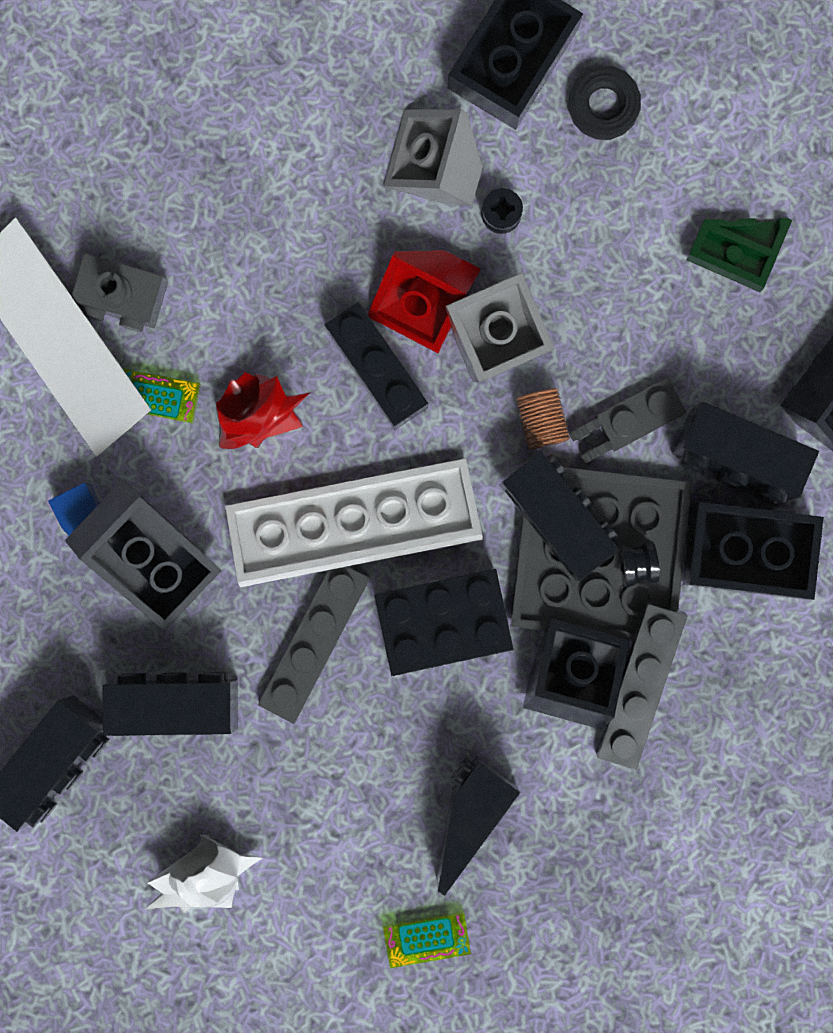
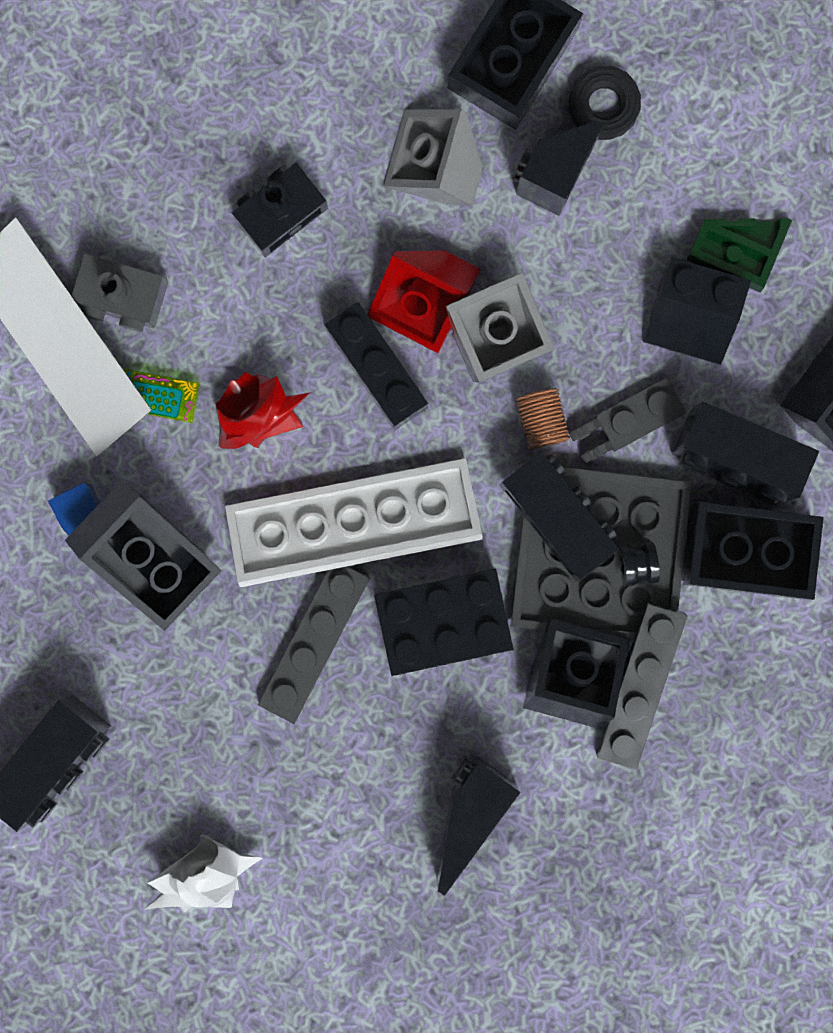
(170, 704): black brick -> none
(279, 208): none -> black brick
(426, 939): tile -> none
(501, 219): black wheel -> none
(555, 165): none -> black slope
(696, 310): none -> black slope

